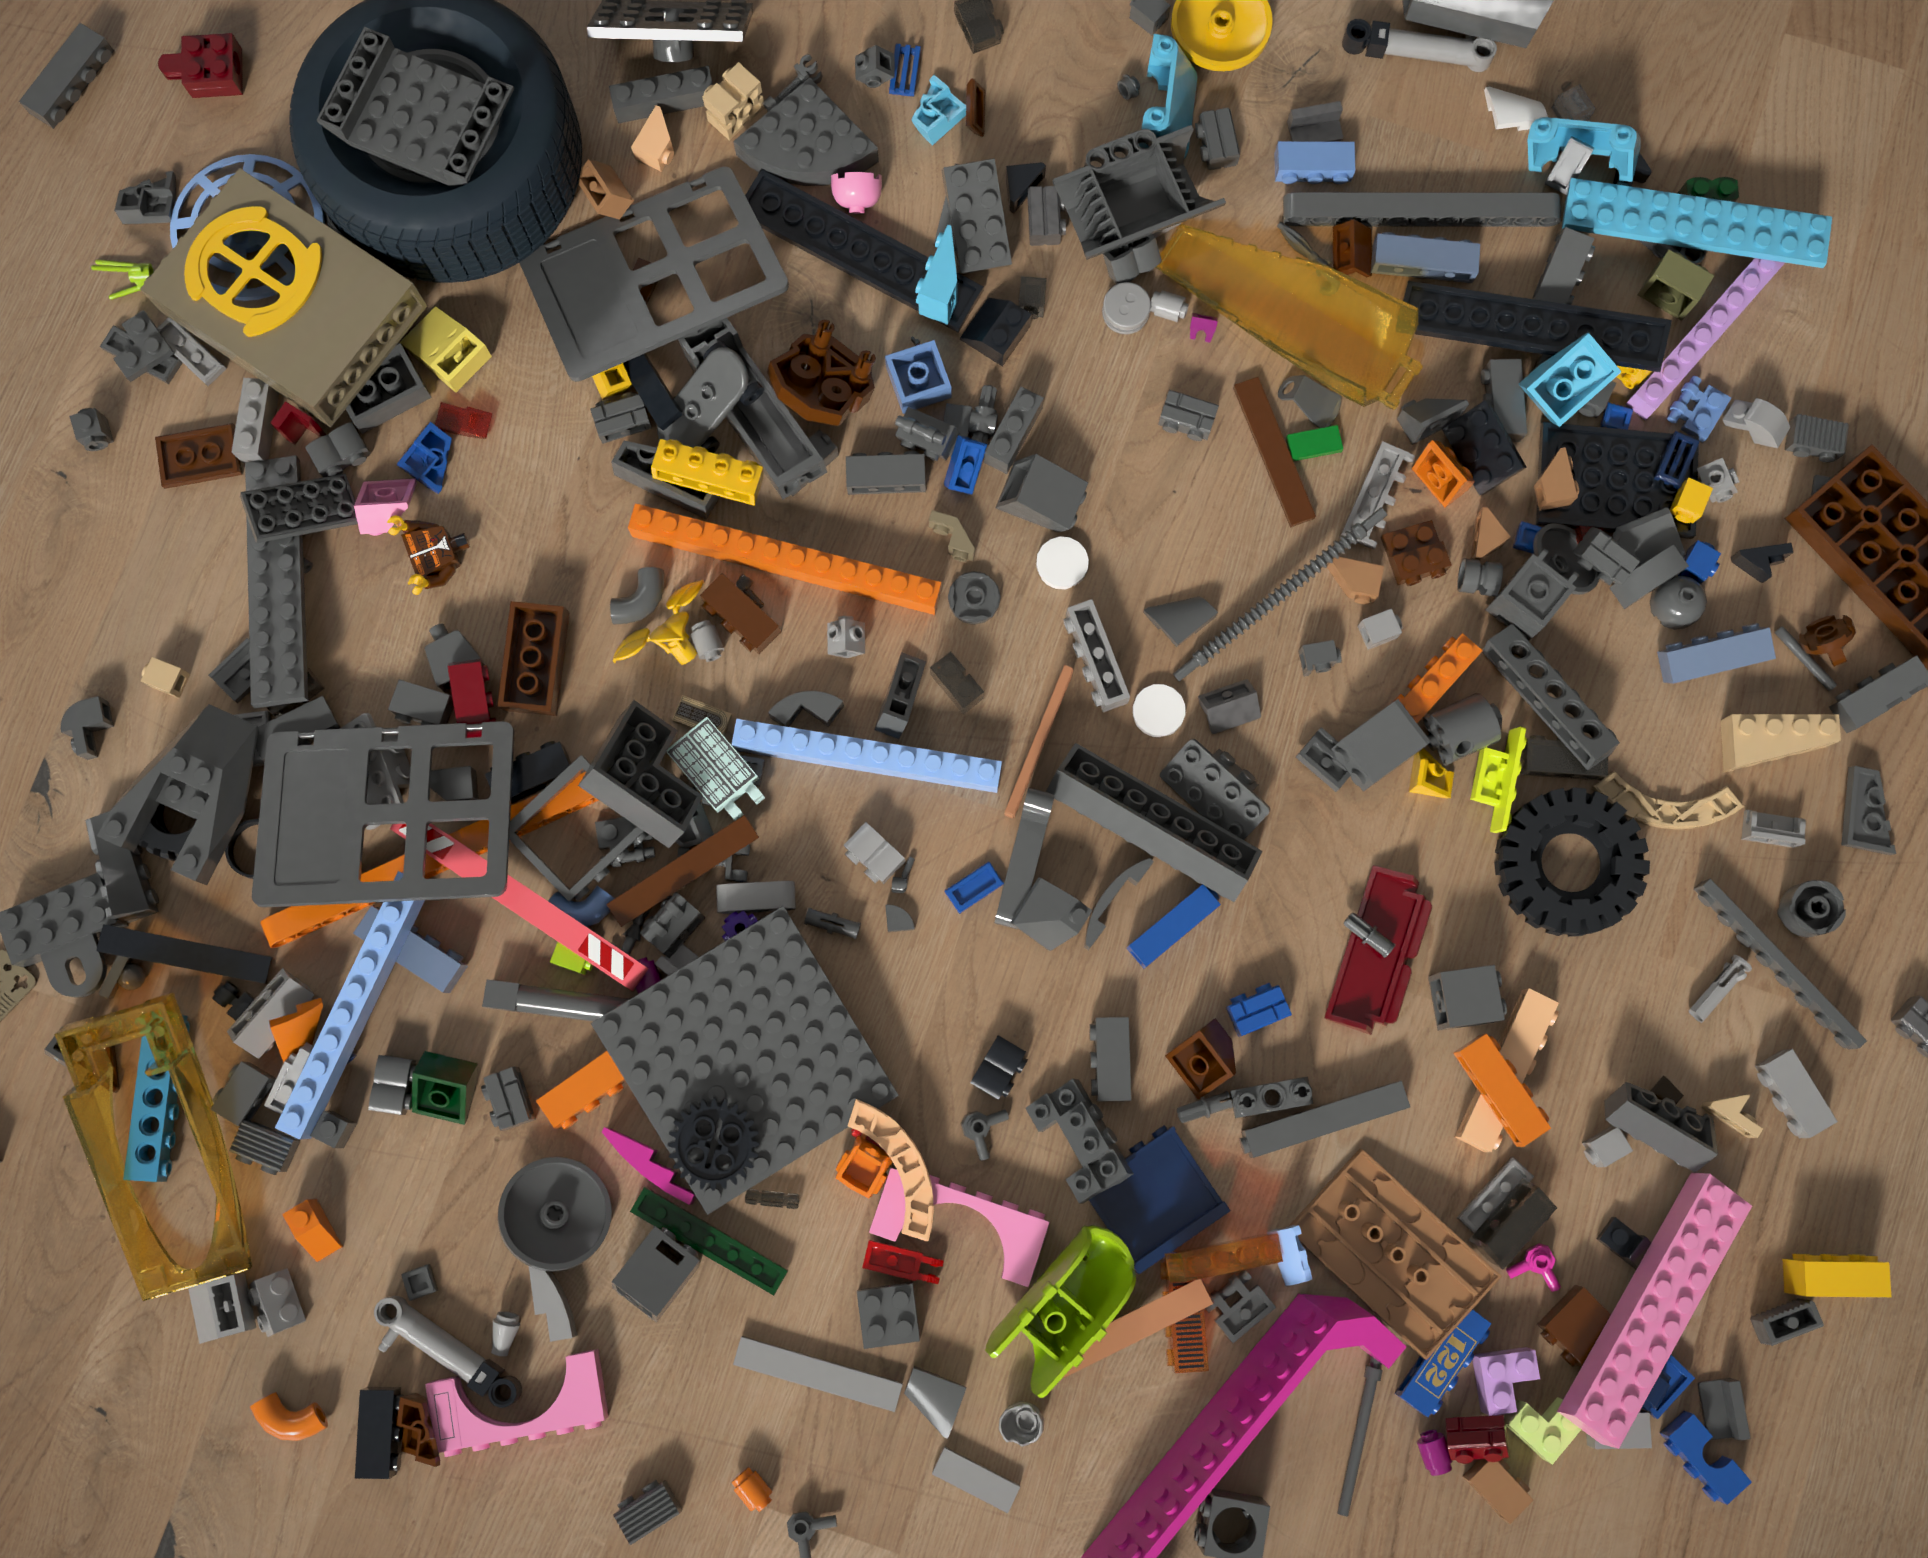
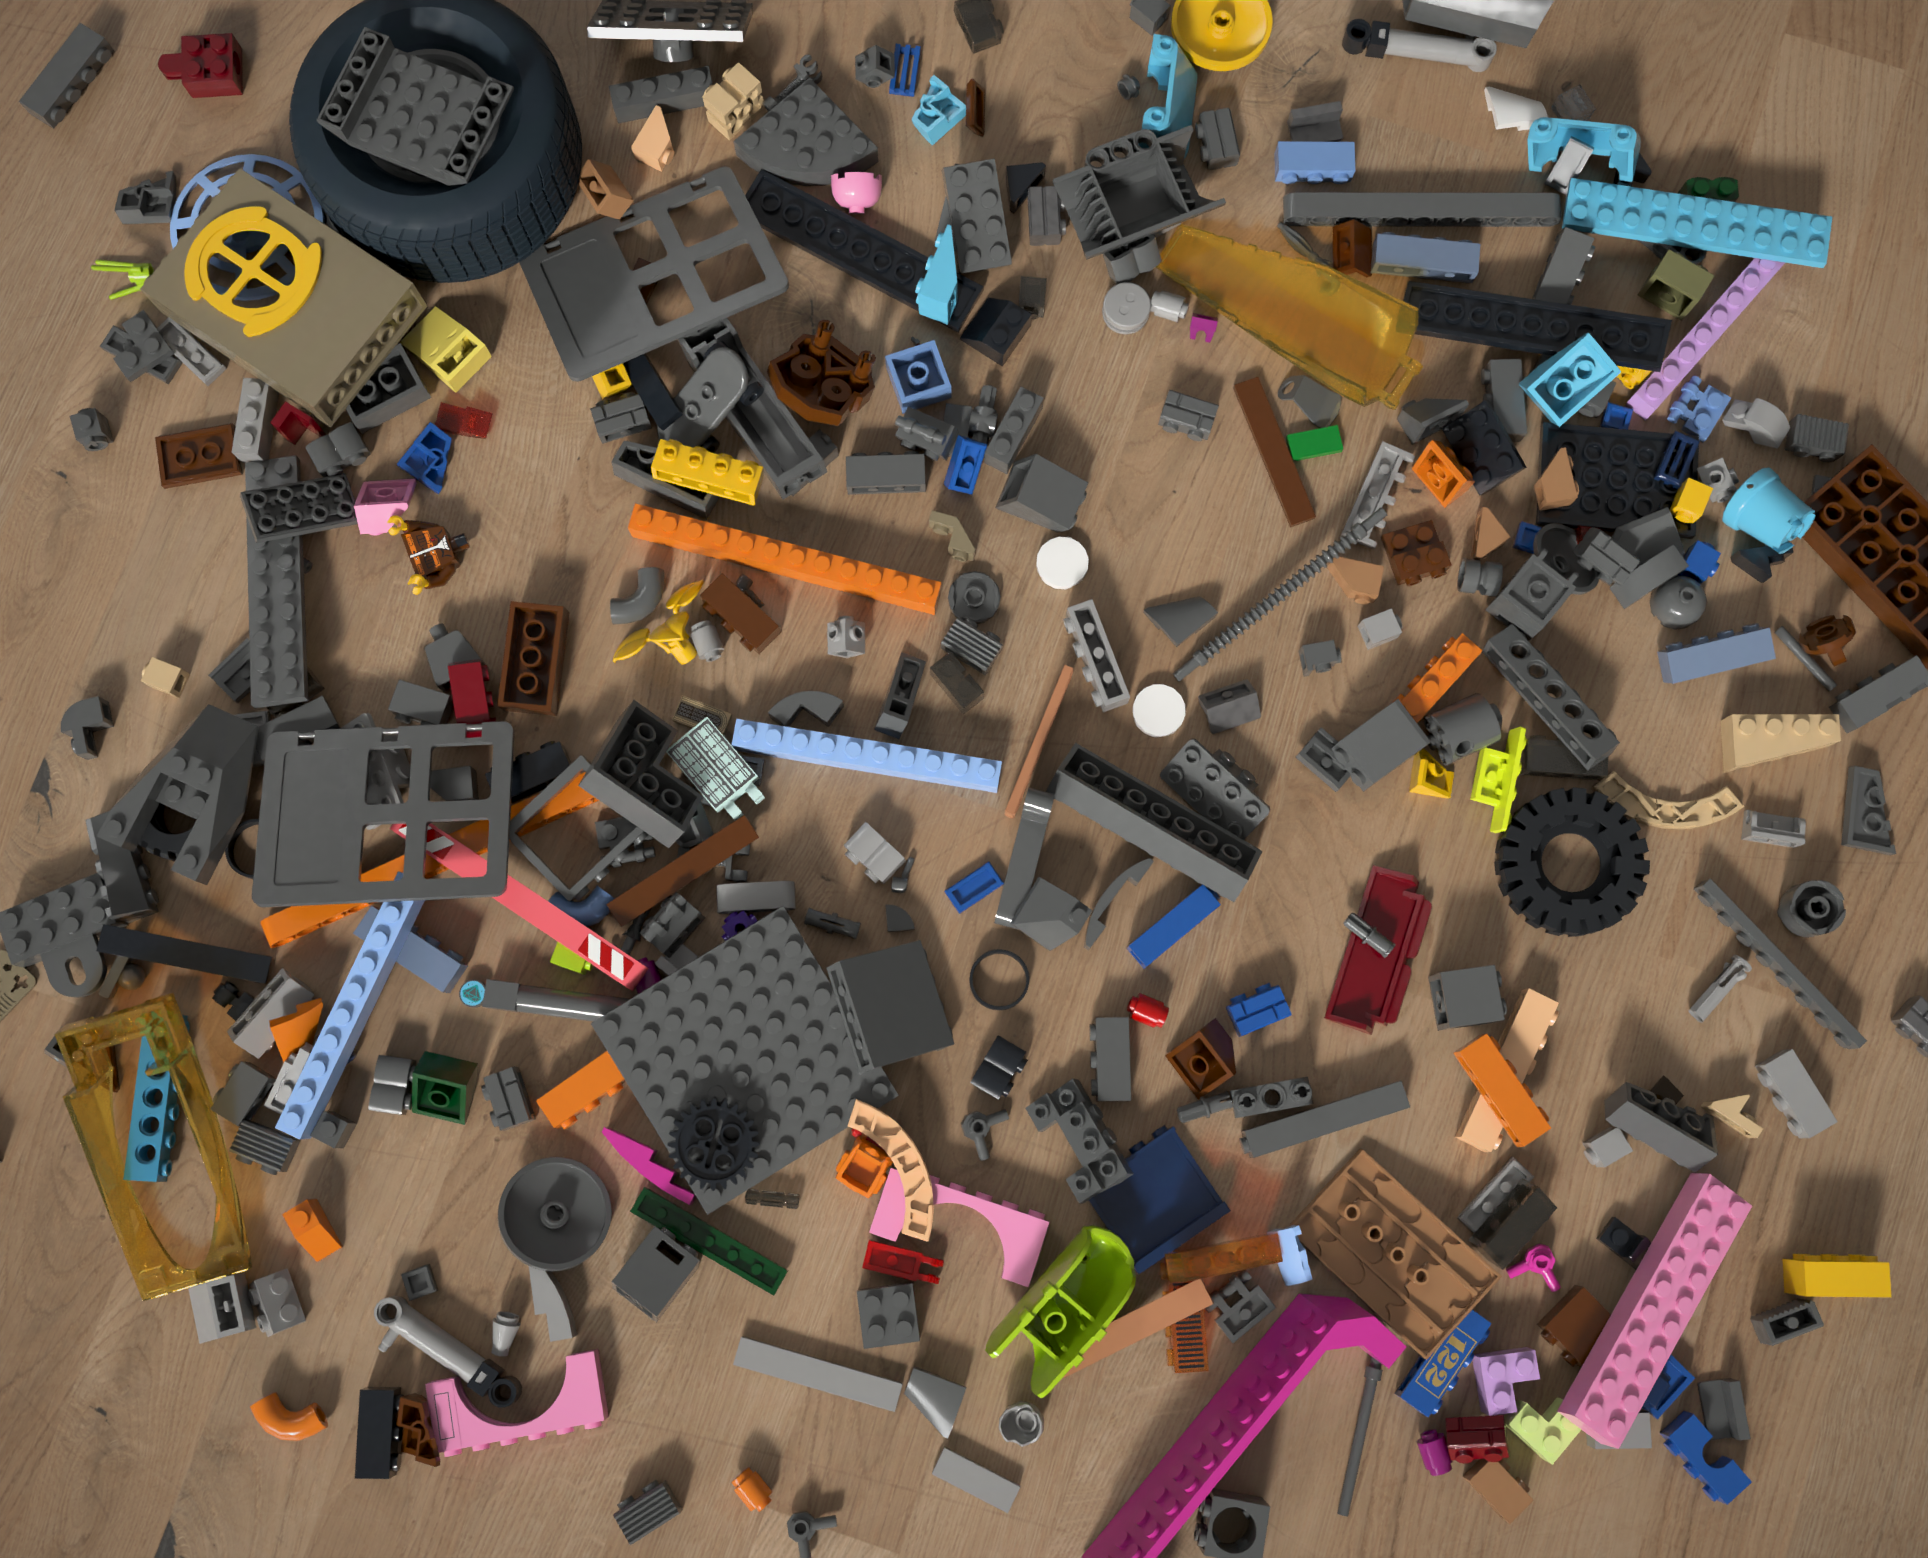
(472, 993): none -> tile
(890, 1005): none -> dark grey panel
(972, 645): none -> dark grey brick
(1006, 952): none -> black tyre
(1147, 1010): none -> red brick
(1768, 511): none -> medium azure piece

